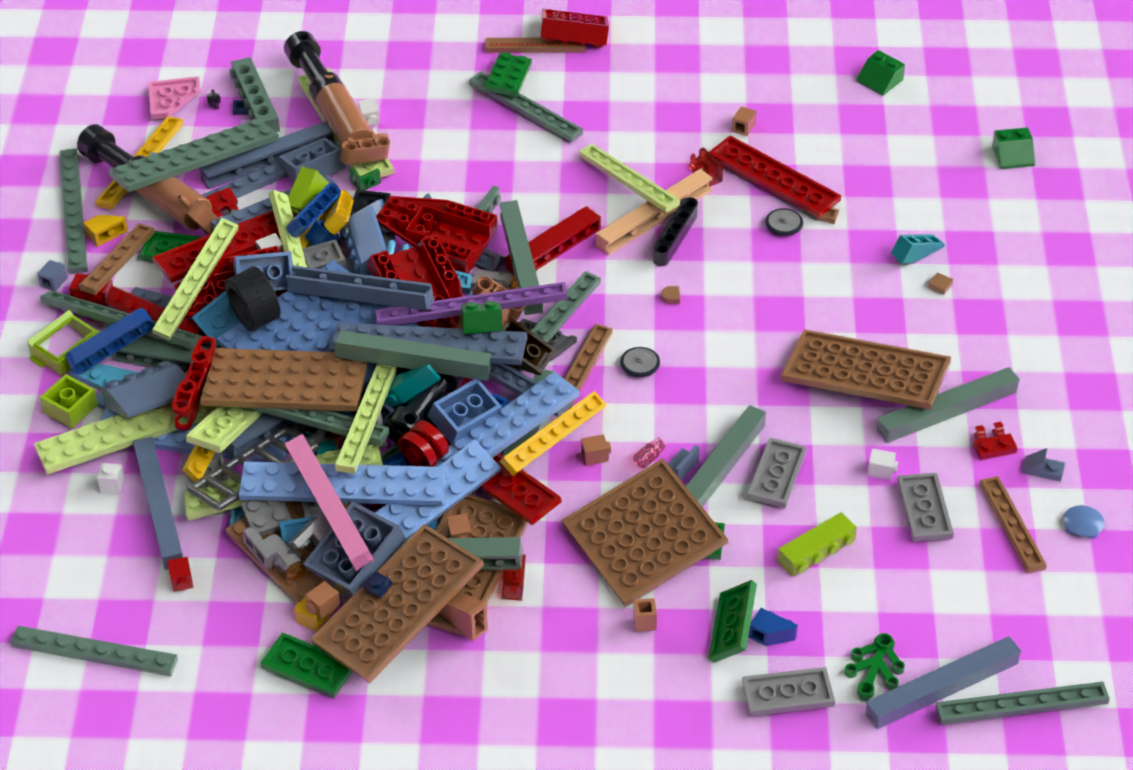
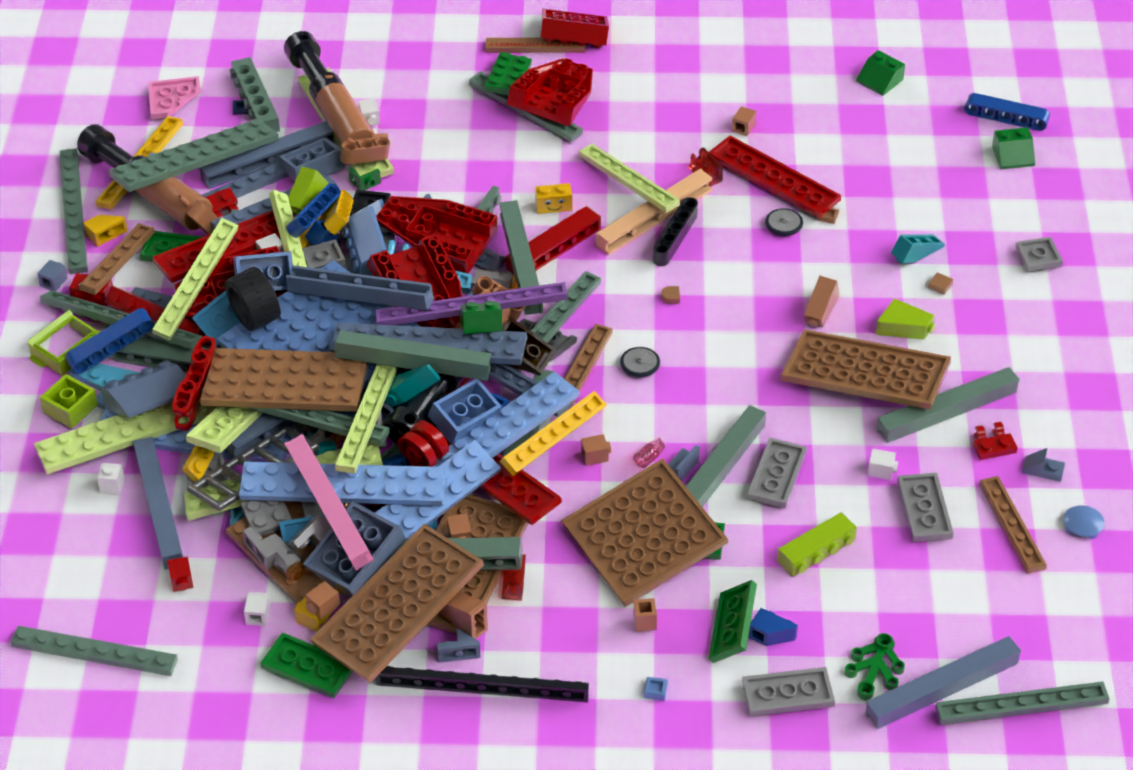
(213, 99): black plate -> none
(257, 608): none -> white brick
(377, 584): dark blue plate -> none
(462, 649): none -> sand blue slope
(483, 684): none -> black plate
(553, 90): none -> red wedge
(553, 198): none -> yellow brick
(655, 688): none -> medium blue tile
(822, 301): none -> nougat slope
(905, 321): none -> lime slope
(1007, 111): none -> blue beam
(1039, 254): none -> light grey plate

